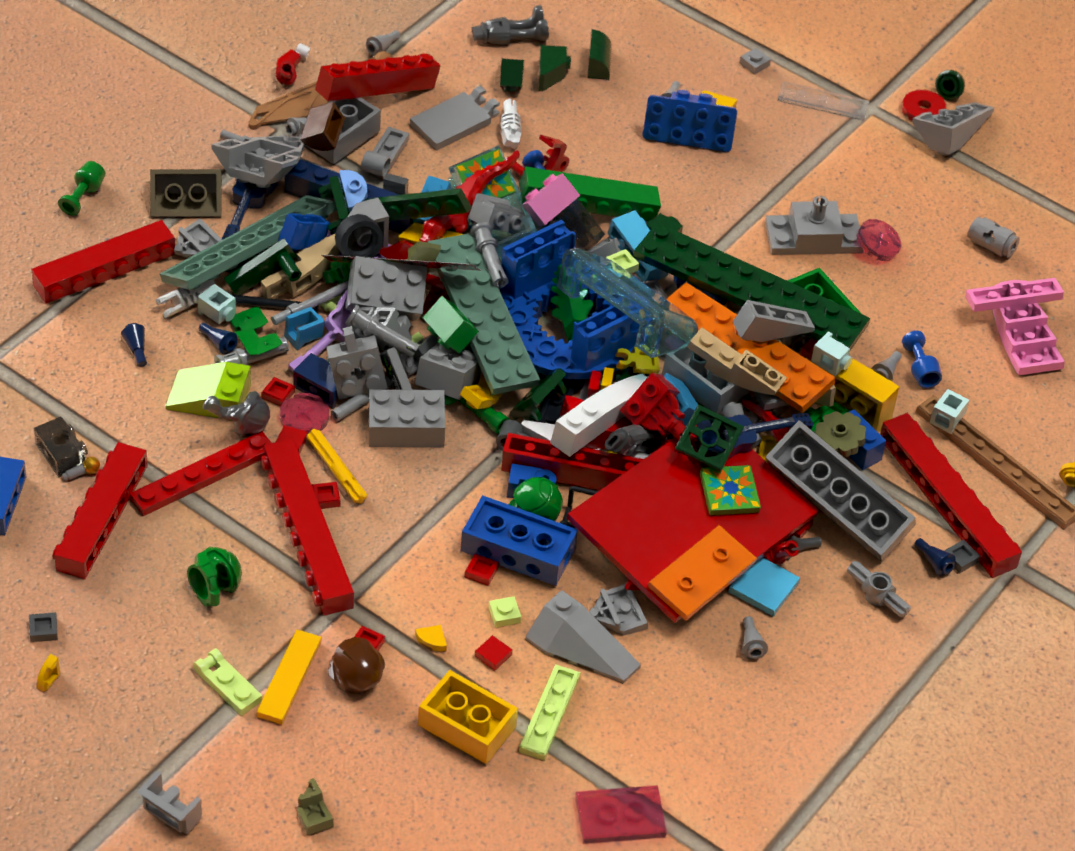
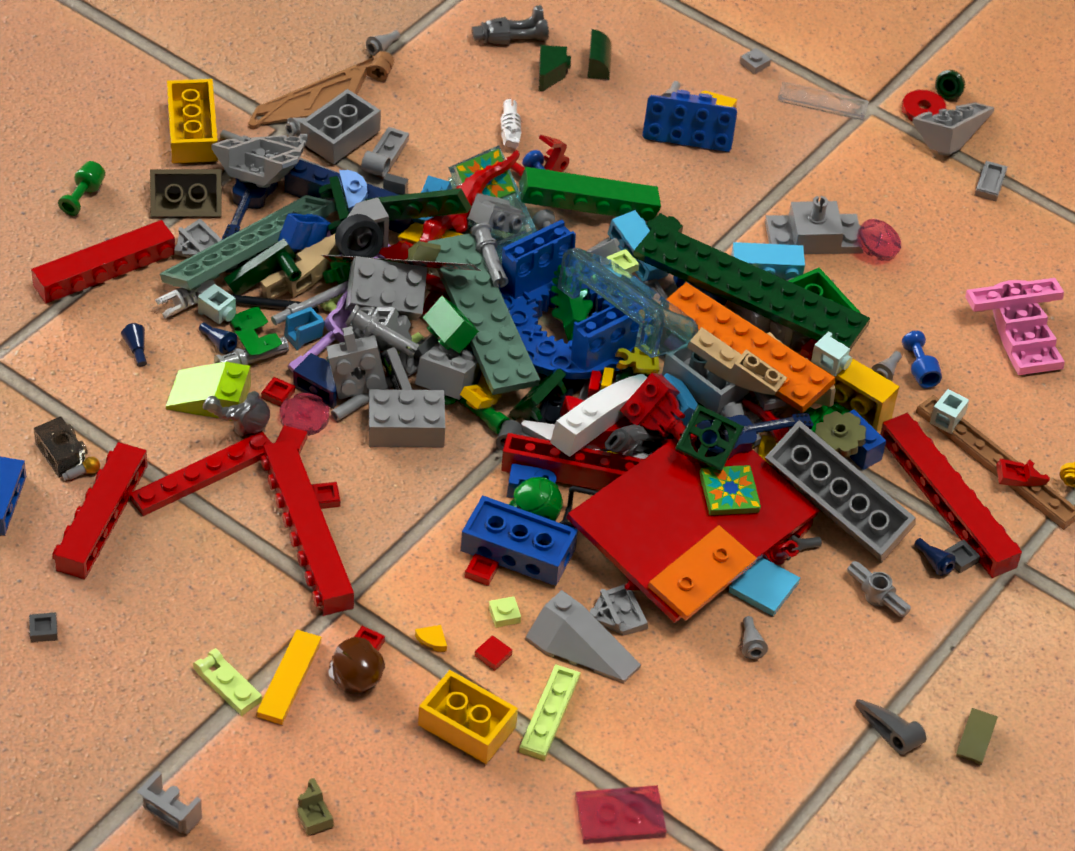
(48, 674): yellow tile -> none
(192, 120): none -> yellow brick
(214, 571): green helmet -> none
(287, 63): red arm -> none
(323, 127): reddish brown brick -> none
(337, 466): yellow axle -> none
(377, 77): red brick -> none
(455, 118): light grey tile -> none
(511, 74): dark green slope -> none
(550, 199): bright pink brick -> none
(581, 222): clear smoke brick -> none
(769, 322): light grey slope -> none
(777, 259): none -> medium azure brick
(895, 730): none -> dark grey piece
(976, 736): none -> olive slope
(991, 181): none -> light grey tile
(1005, 239): light grey piece -> none
(1019, 474): none -> red slope

